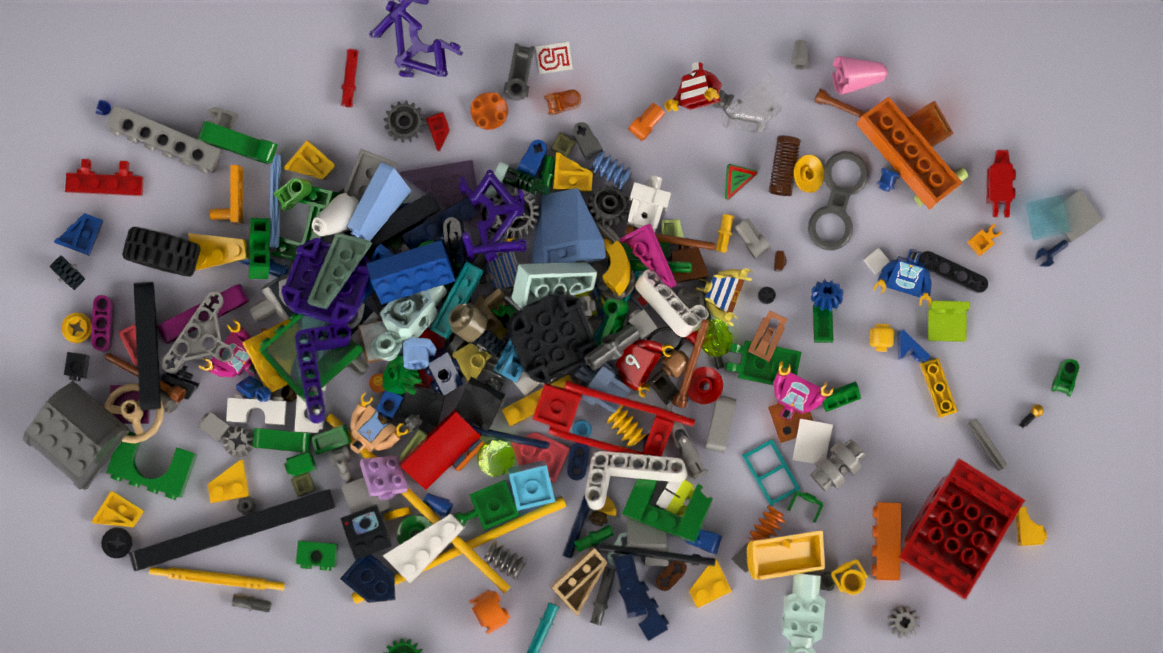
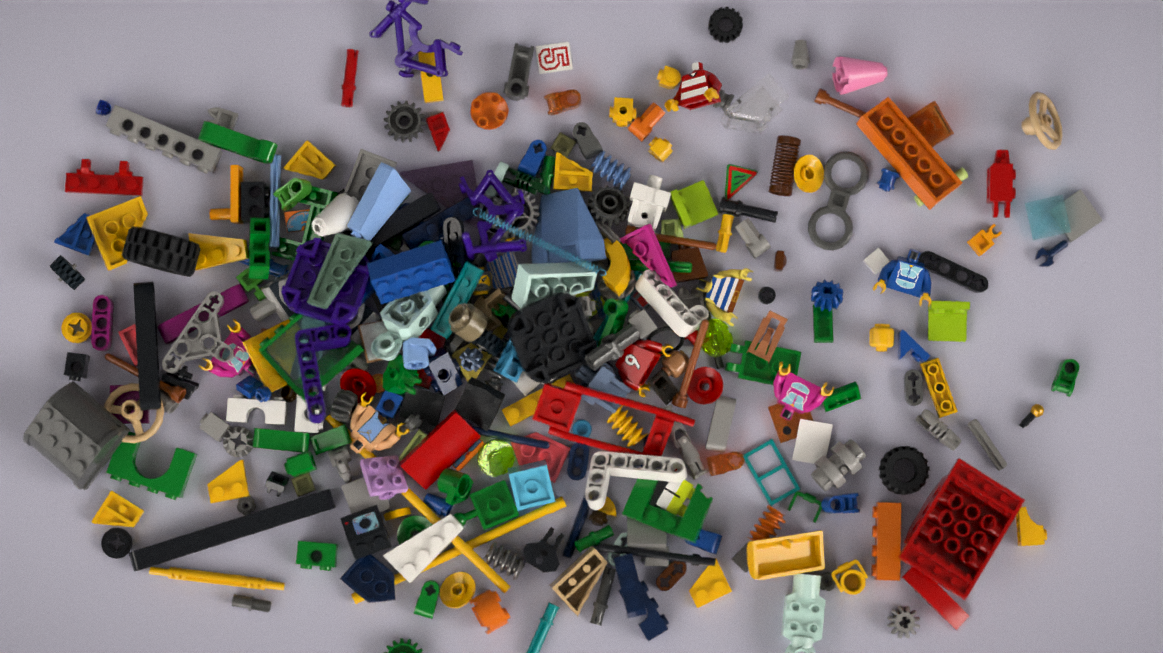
(112, 226): none -> yellow plate
(249, 202): none -> black brick
(250, 284): none -> bright green plate
(276, 482): none -> black tile
(296, 220): none -> slope
(344, 405): none -> dark grey gear
(350, 381): none -> red dish
(427, 603): none -> green piece
(431, 85): none -> yellow tile
(453, 585): none -> yellow dish
(455, 485): none -> green piece
(471, 359): none -> sand blue gear
(484, 284): none -> head
(533, 237): none -> medium azure piece
(545, 551): none -> black hinge
(625, 105): none -> yellow brick
(660, 149): none -> yellow plate
(669, 77): none -> yellow plate
(693, 204): none -> lime bracket
(719, 34): none -> black tyre
(721, 463): none -> clear orange piece
(738, 208): none -> black pin
(843, 504): none -> blue piece
(918, 386): none -> dark grey beam
(920, 467): none -> black tyre
(936, 597): none -> red slope
(938, 429): none -> light grey hinge
(1041, 122): none -> tan piece

